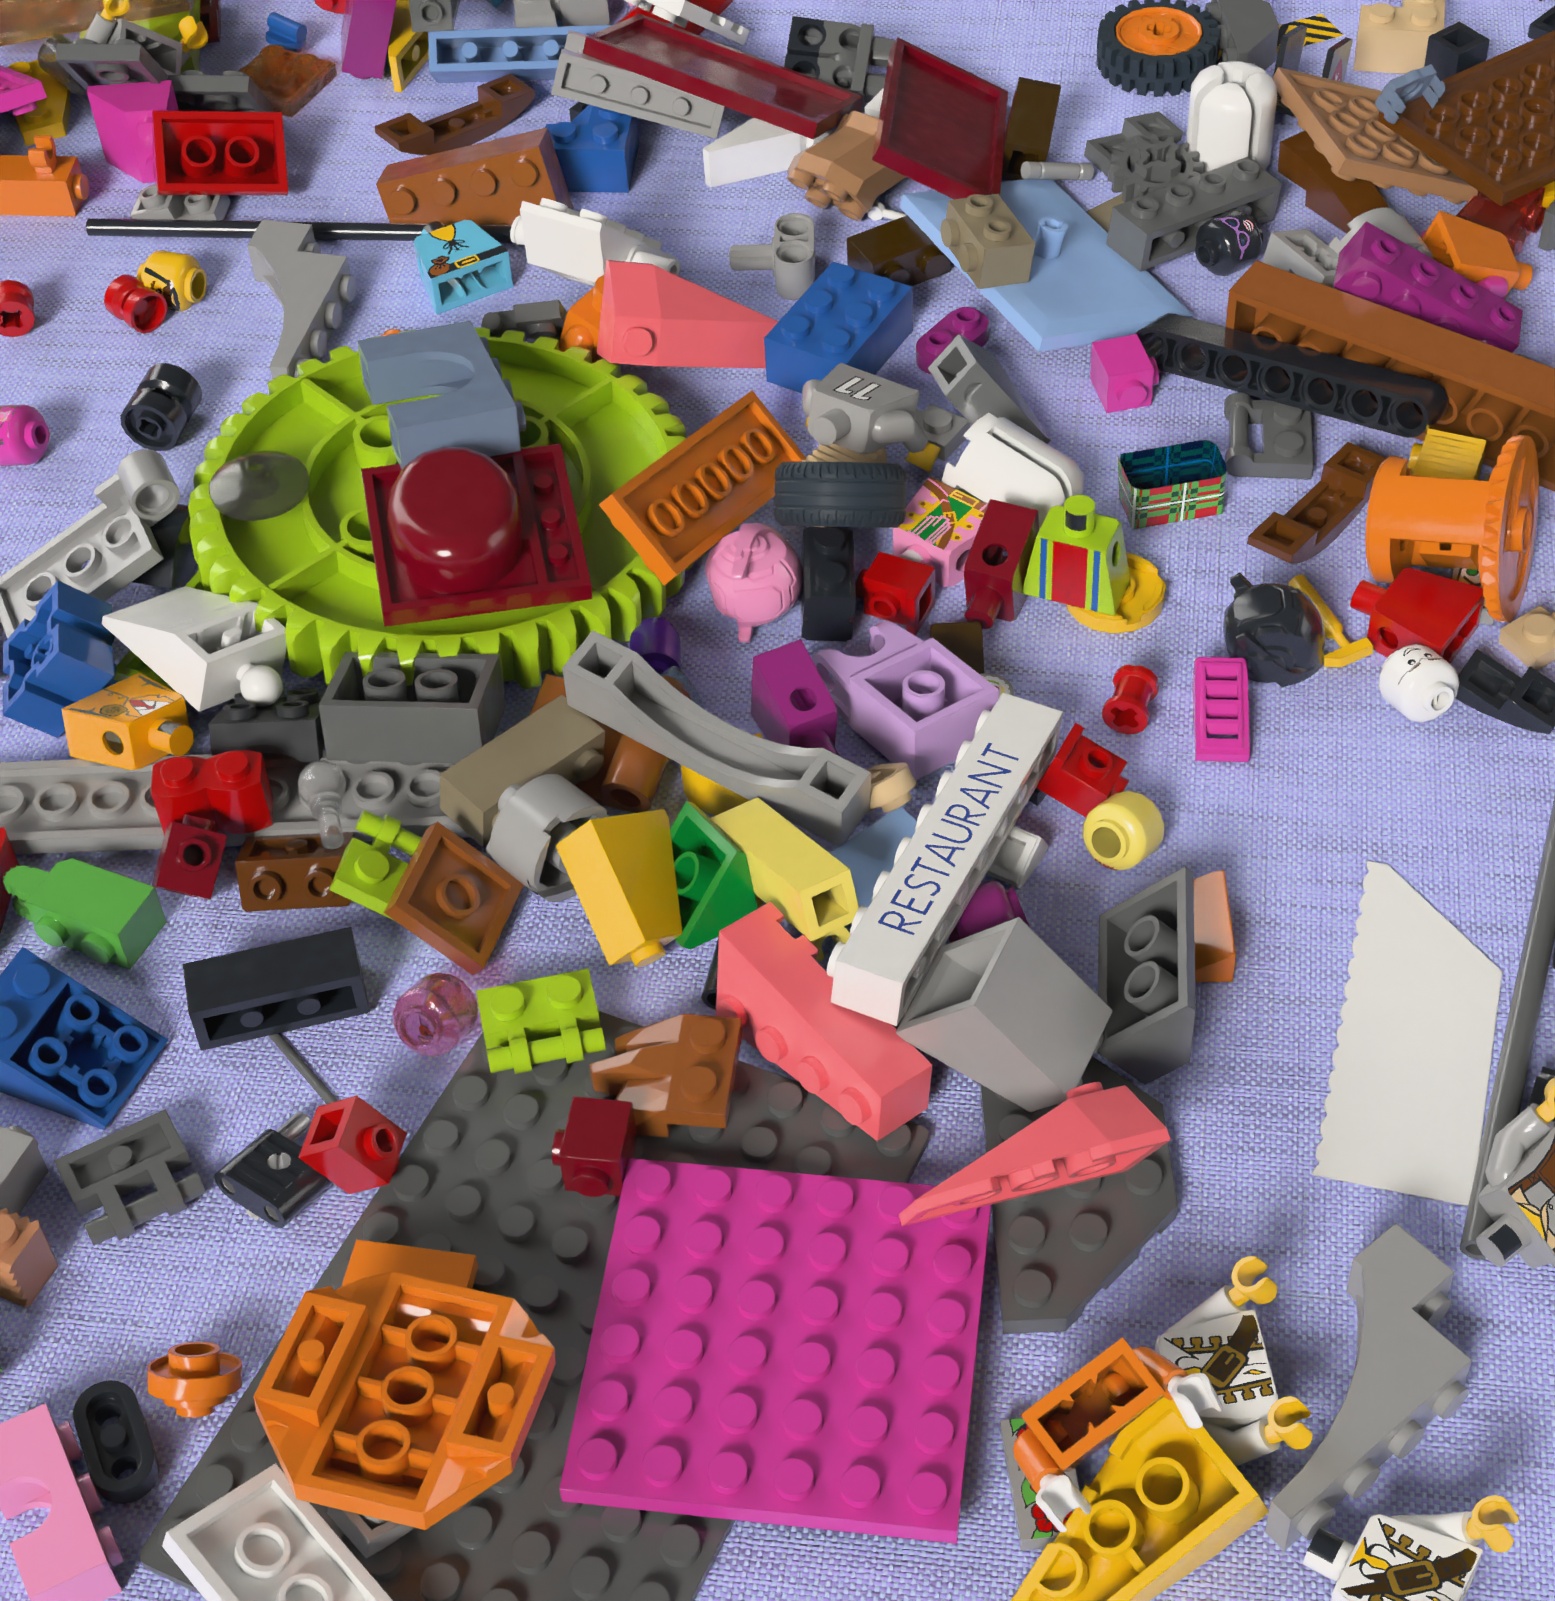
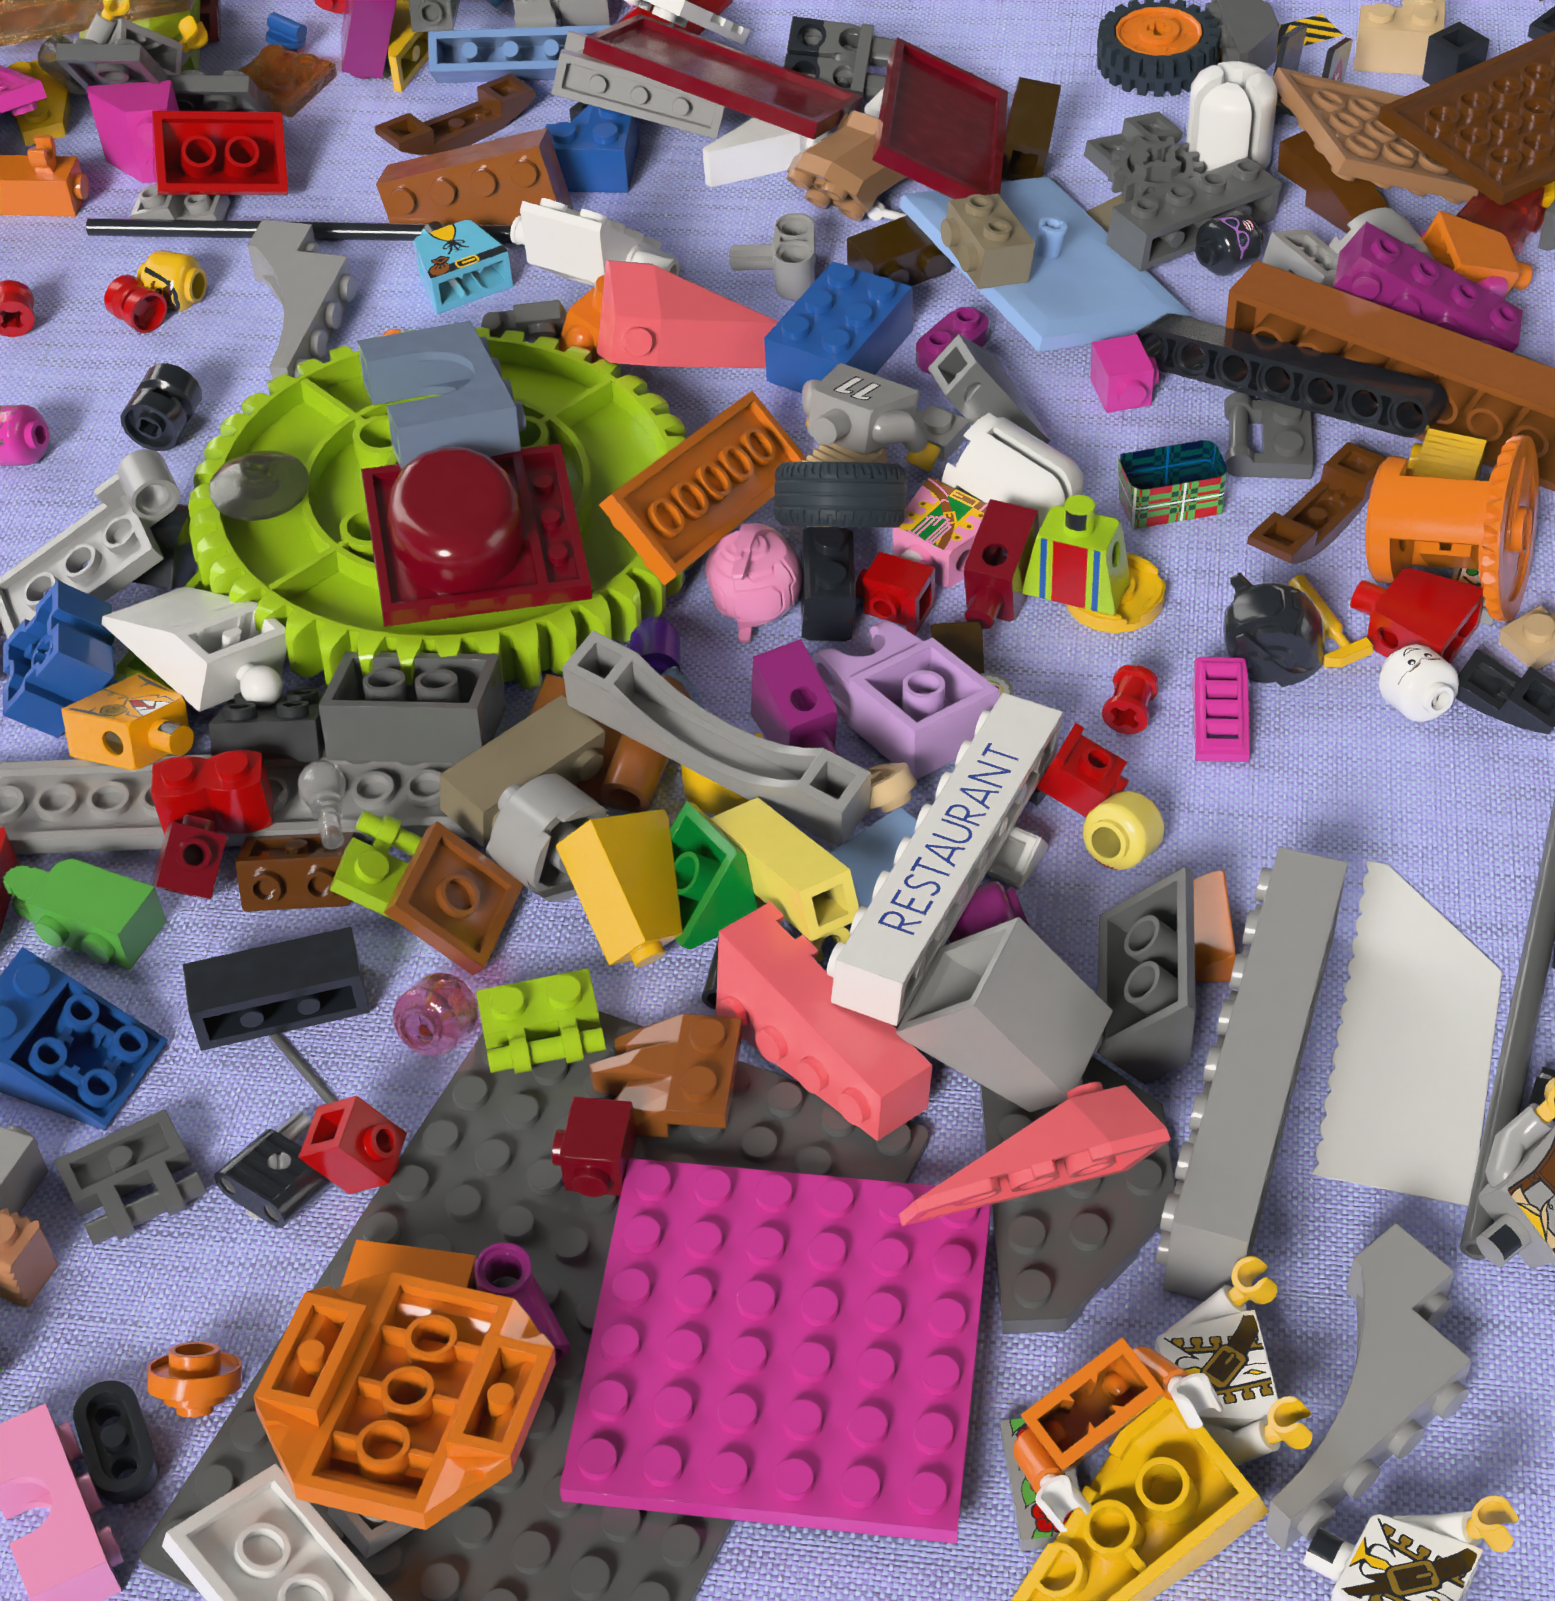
(512, 1261): none -> magenta piece
(1057, 170): light grey wheel -> none
(1250, 1075): none -> light grey brick
(1407, 88): sand blue piece -> none

